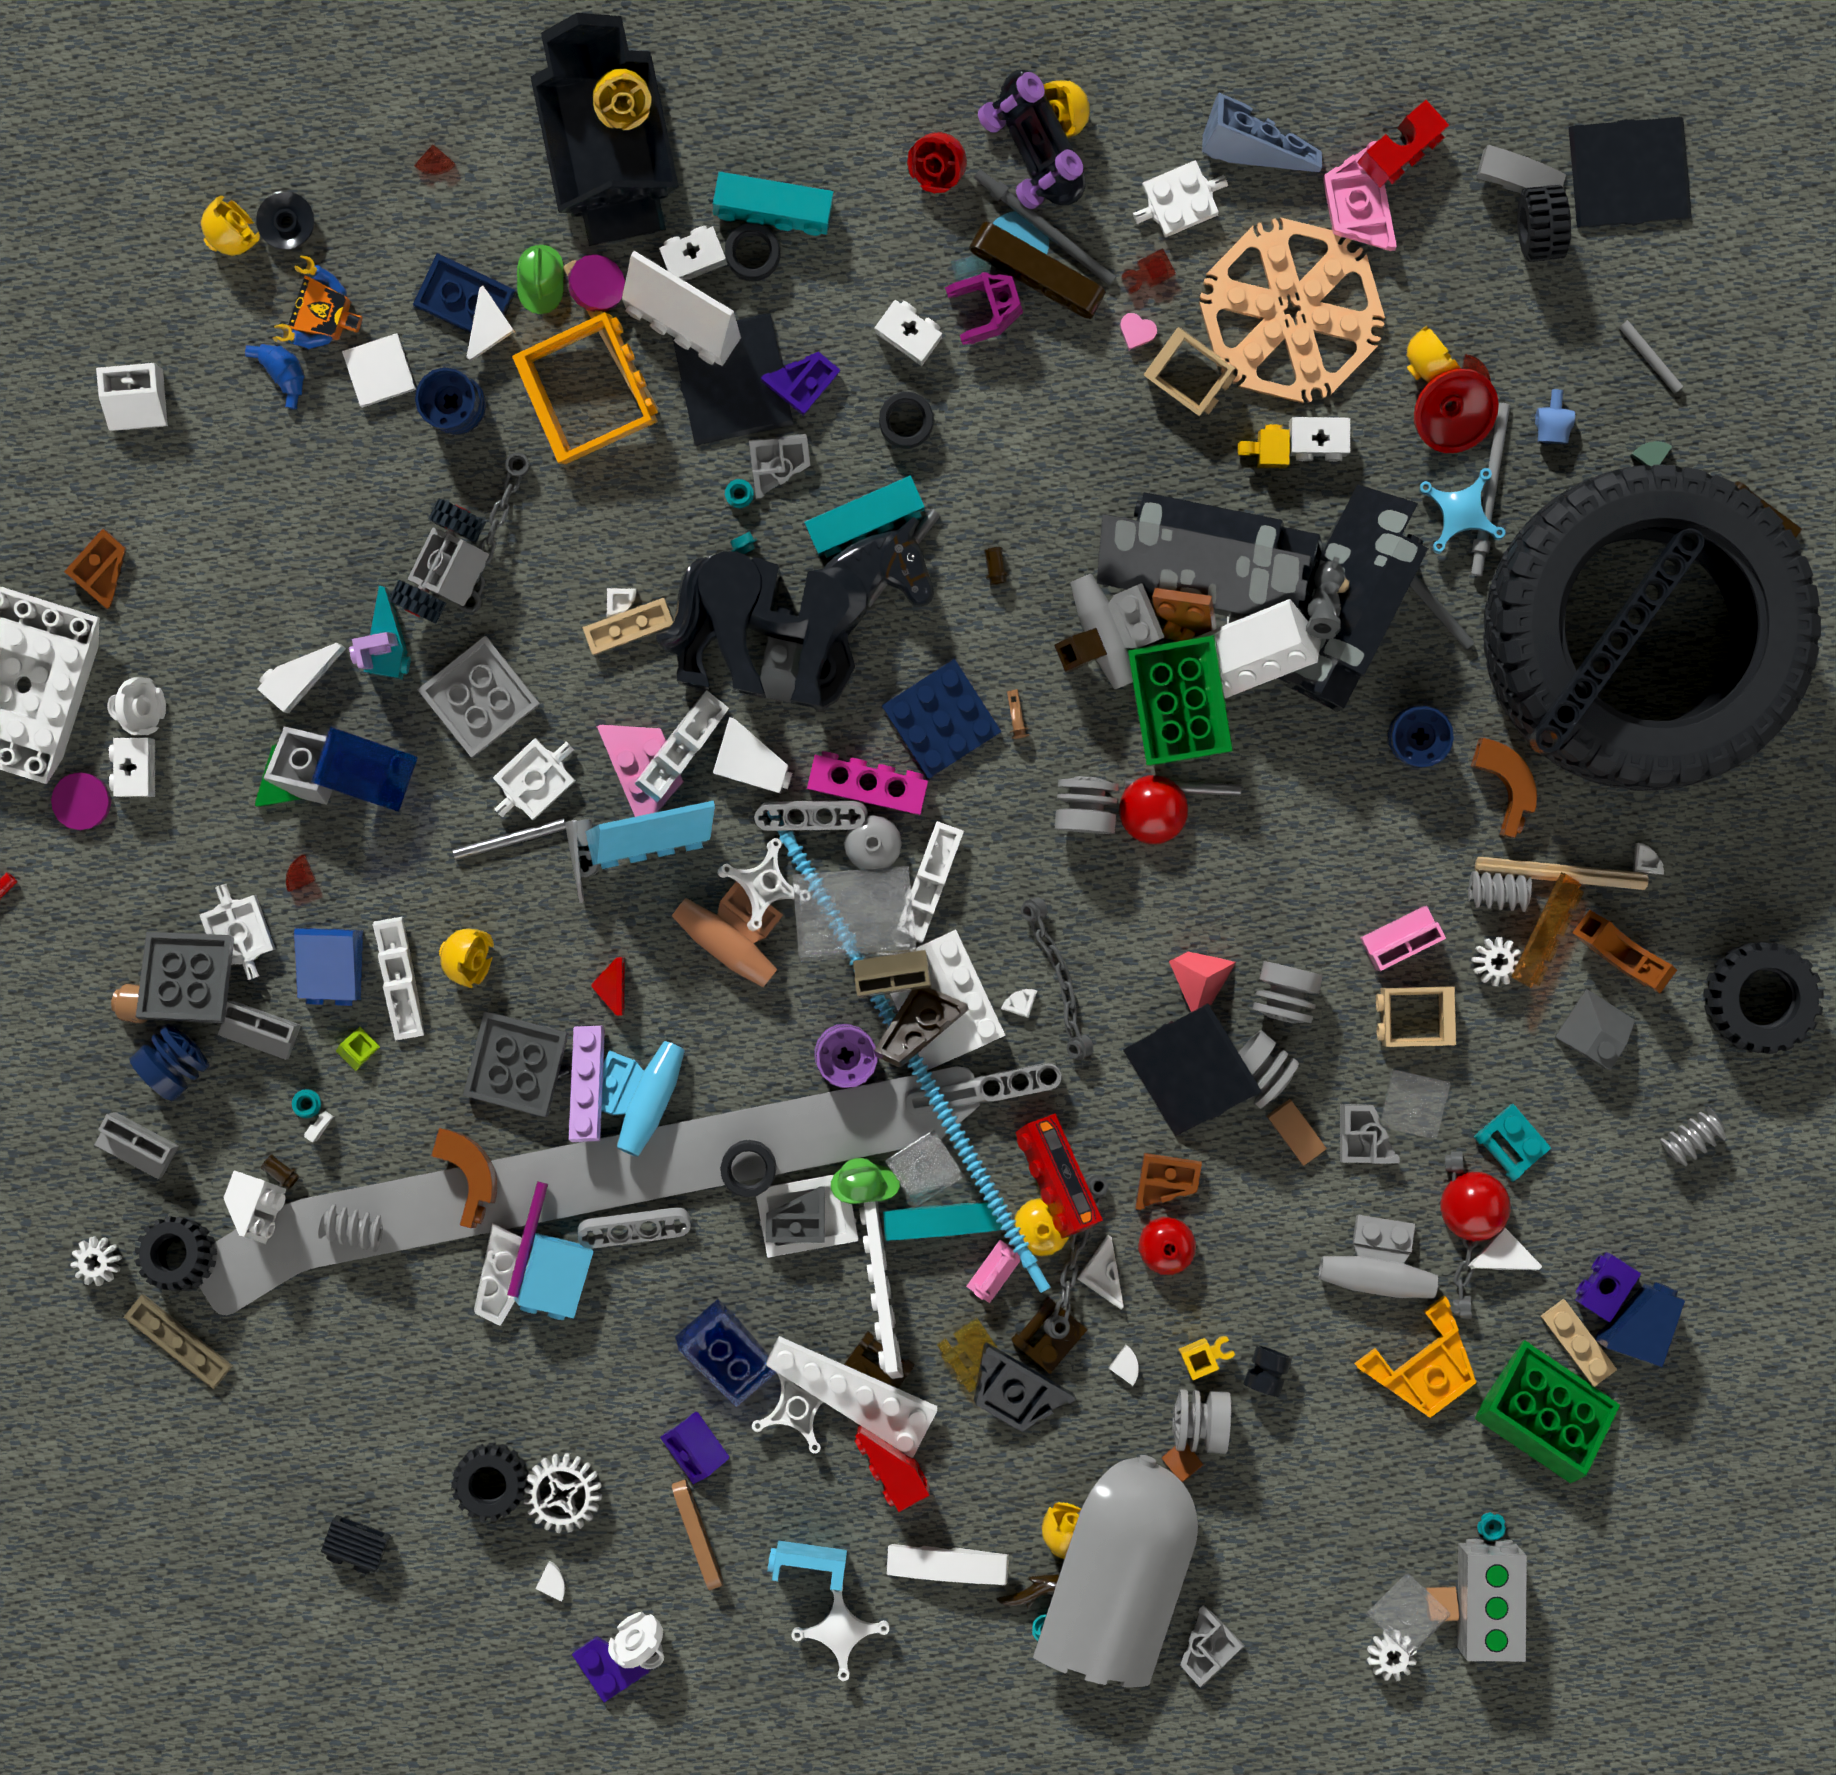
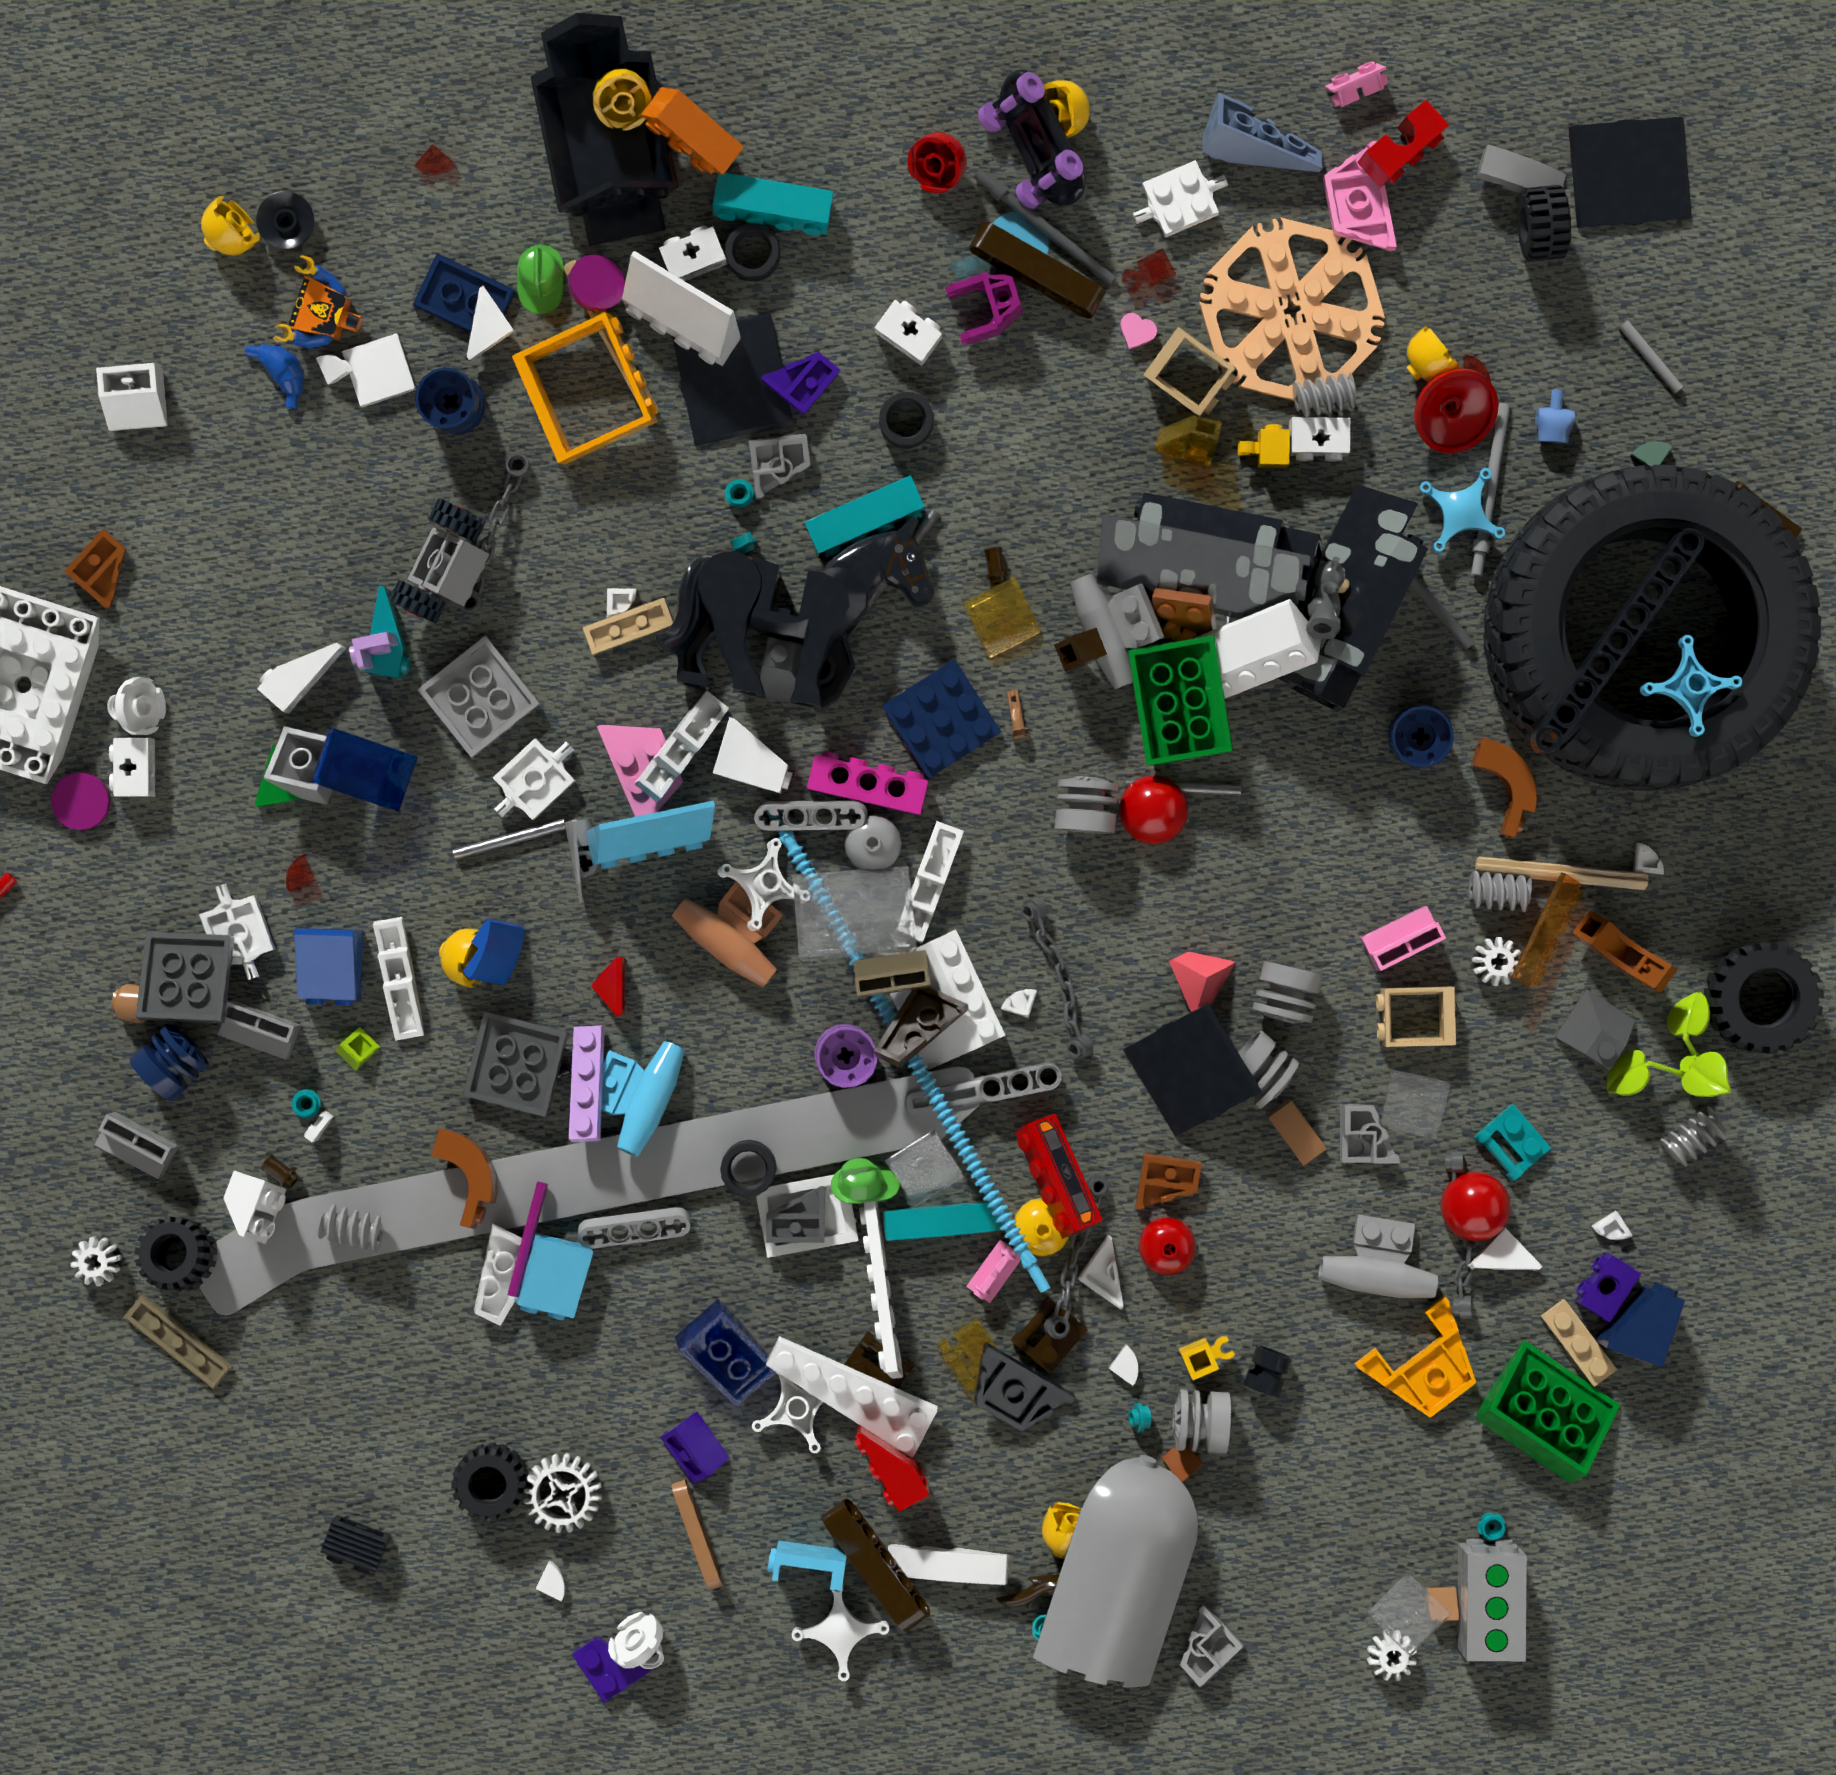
(333, 368): none -> white tile
(497, 952): none -> blue slope
(691, 131): none -> orange brick
(876, 1565): none -> dark brown beam
(1002, 617): none -> clear yellow slope
(1139, 1417): none -> teal plate
(1190, 439): none -> clear yellow slope
(1324, 393): none -> light grey piece
(1346, 85): none -> bright pink hinge
(1612, 1227): none -> white tile
(1691, 685): none -> medium azure piece
(1700, 1074): none -> lime plant

